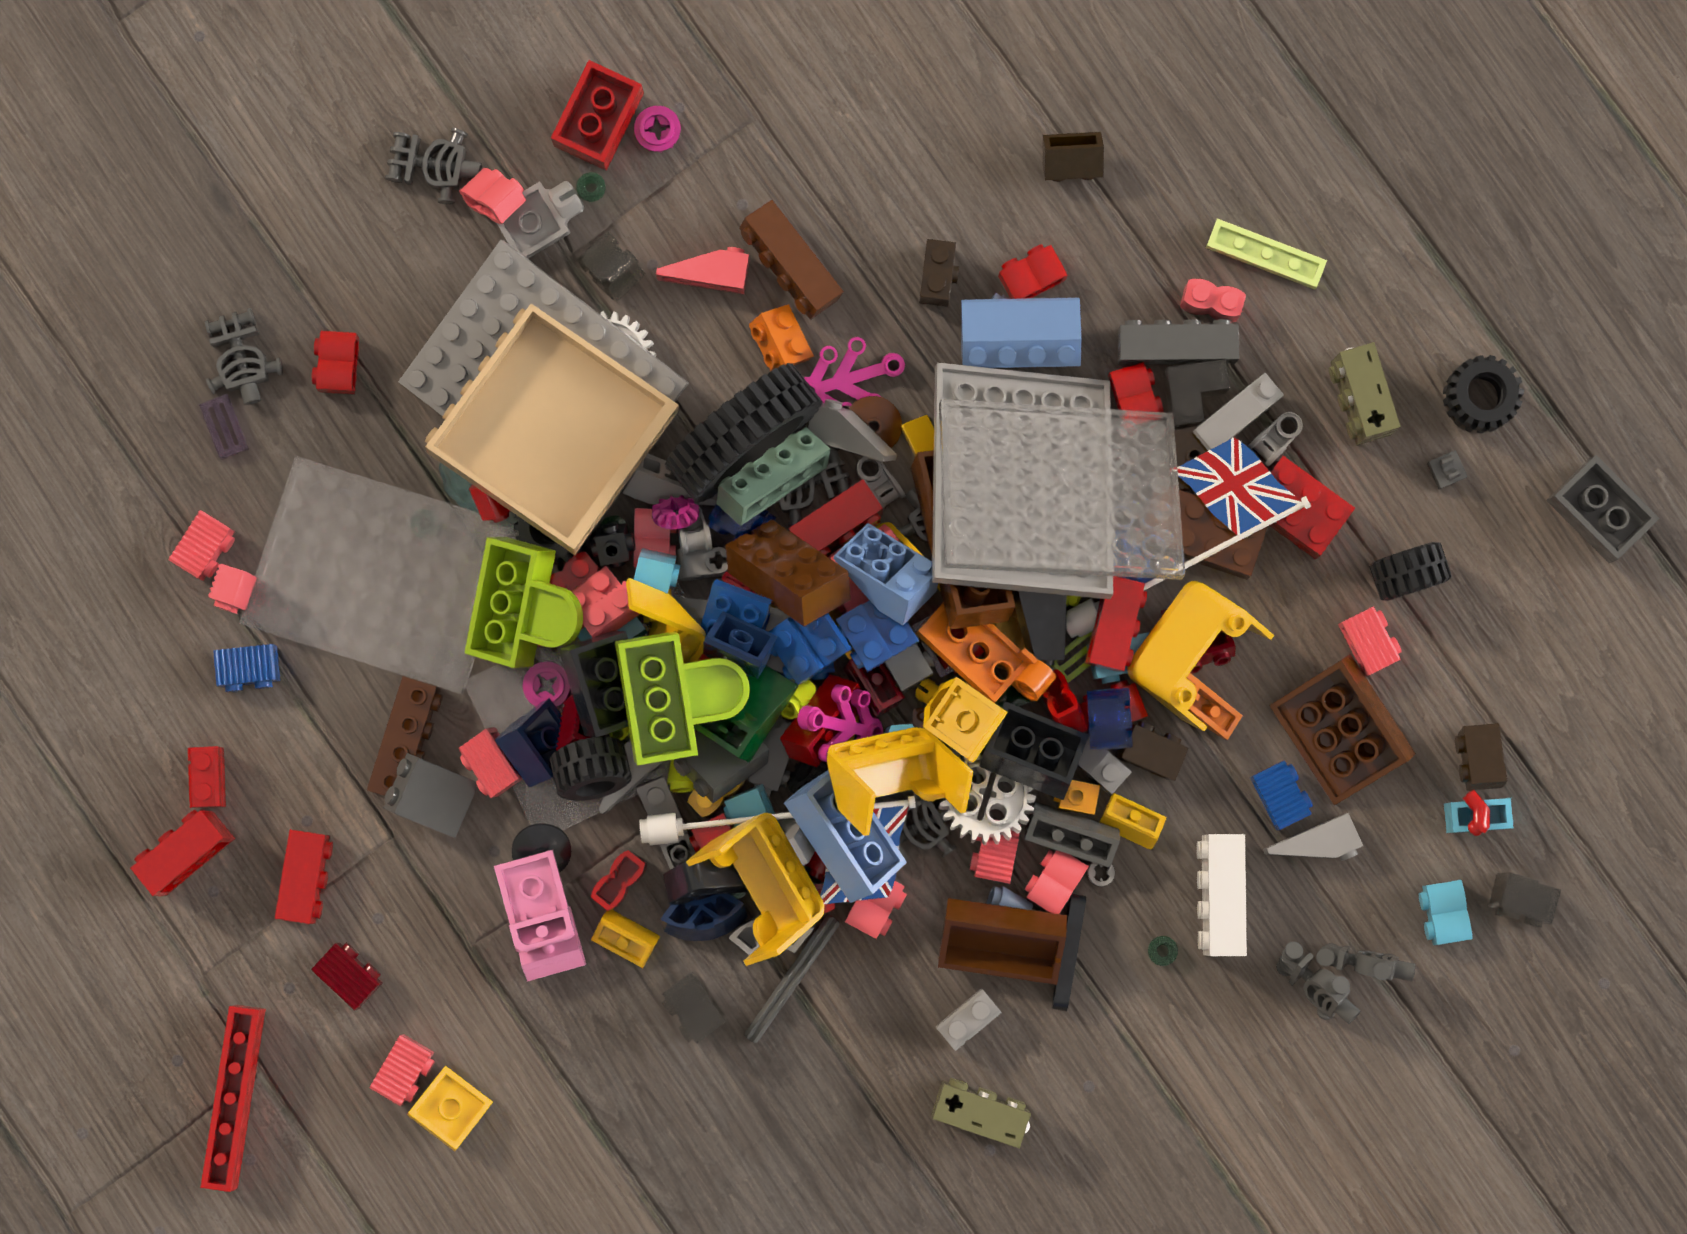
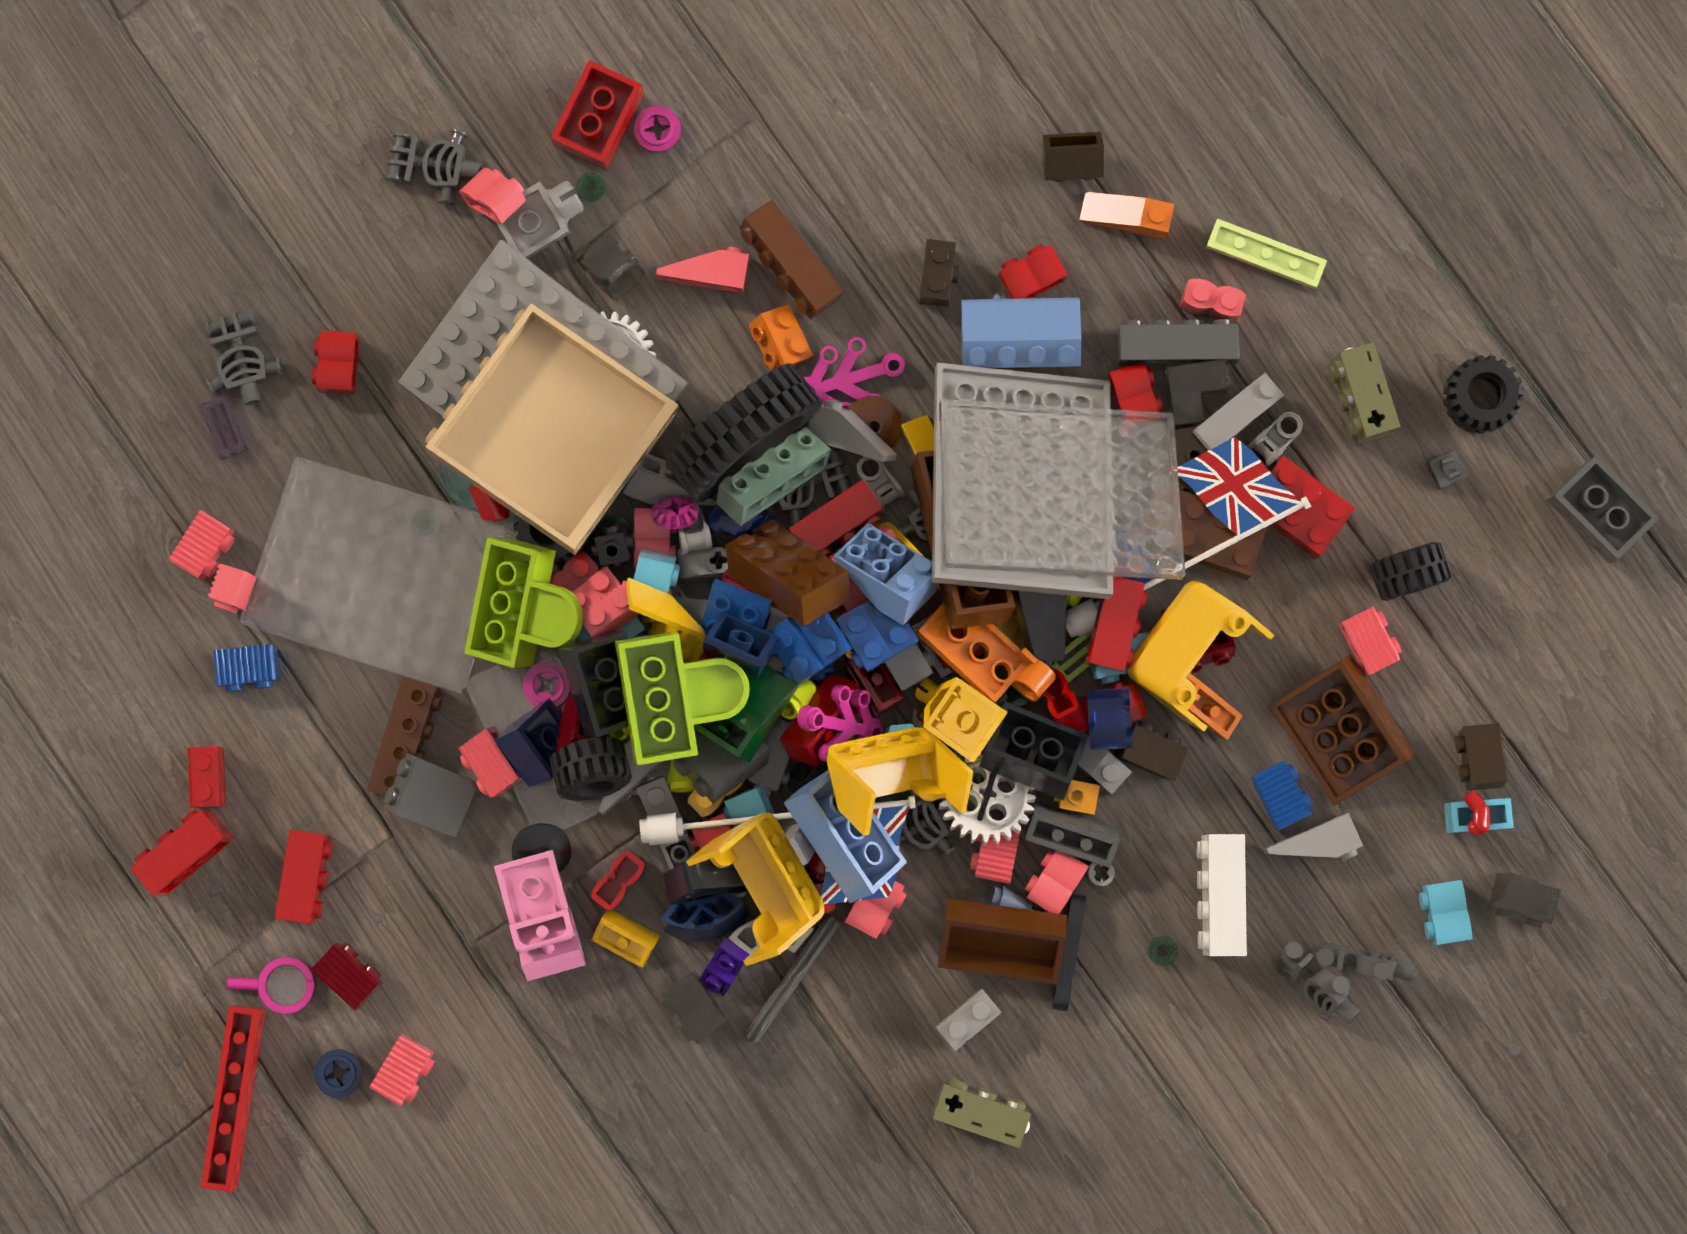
(283, 985): none -> piece
(325, 1067): none -> dark blue gear
(450, 1108): yellow hinge -> none
(723, 967): none -> dark purple slope
(1128, 214): none -> slope
(1133, 821): yellow slope -> none

